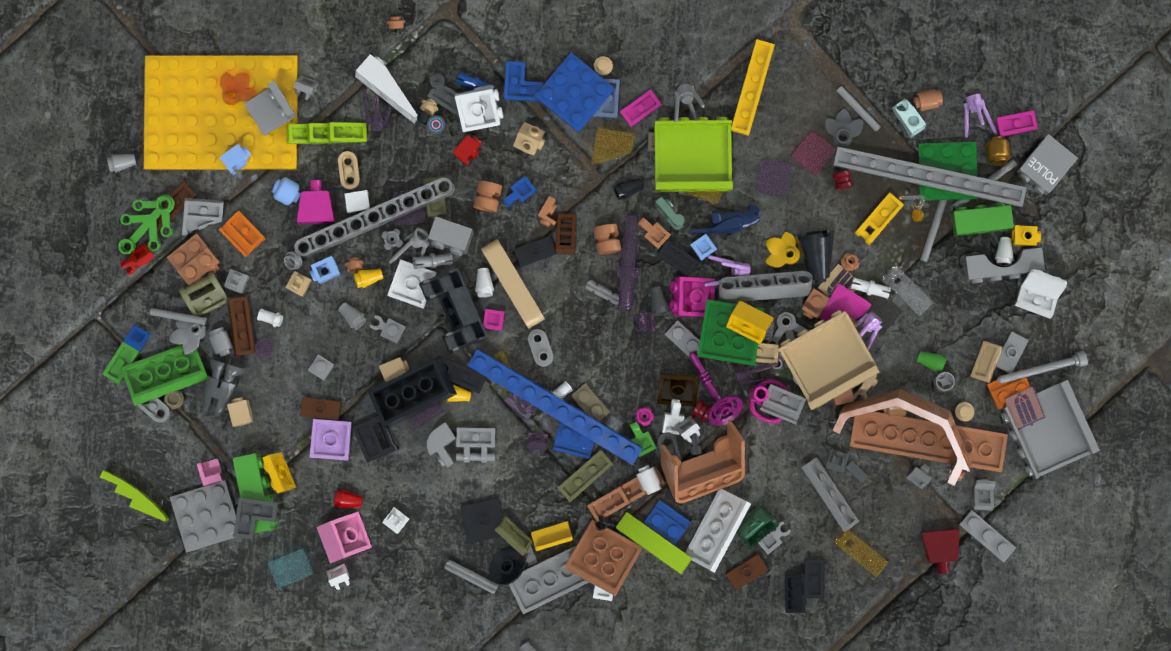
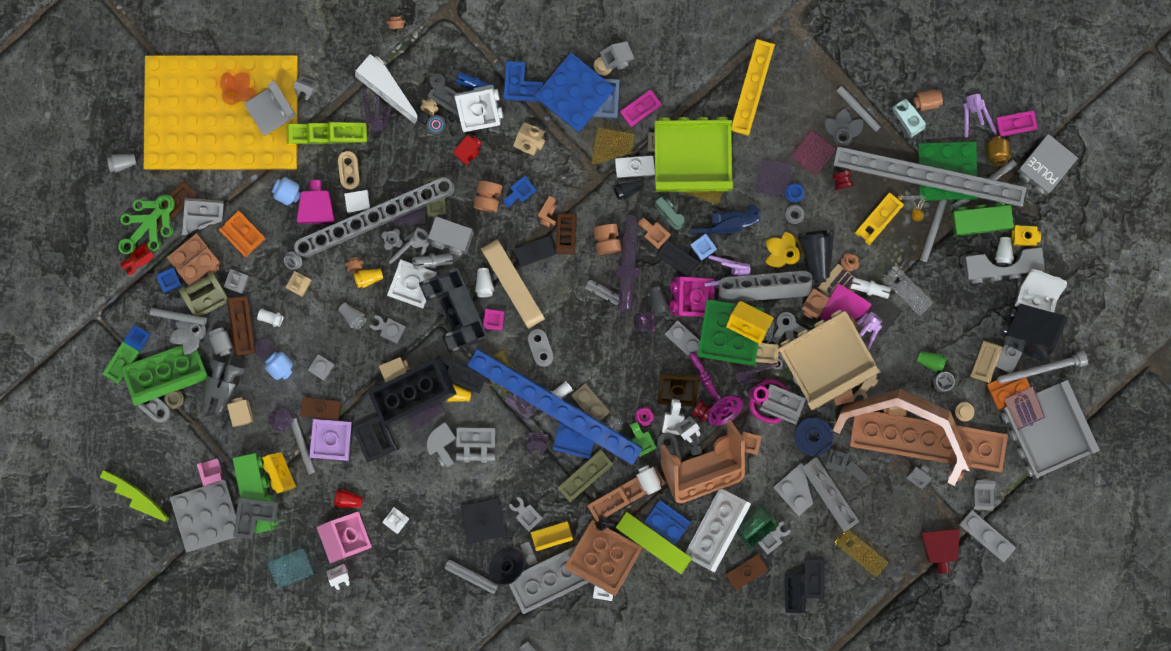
(169, 280): none -> blue plate
(235, 158): light blue brick -> none
(278, 365): none -> light blue head
(281, 419): none -> clear purple gear
(302, 447): none -> light grey bar
(328, 263): light blue brick -> none
(513, 535): olive plate -> none
(528, 516): none -> light grey plate
(617, 55): none -> light grey brick
(635, 166): none -> white plate
(685, 94): light grey plant -> none
(752, 442): none -> nougat plate
(794, 192): none -> blue plate
(795, 490): none -> light grey wing
(796, 208): none -> light grey plate
(811, 447): none -> dark blue plate
(1033, 331): none -> black slope

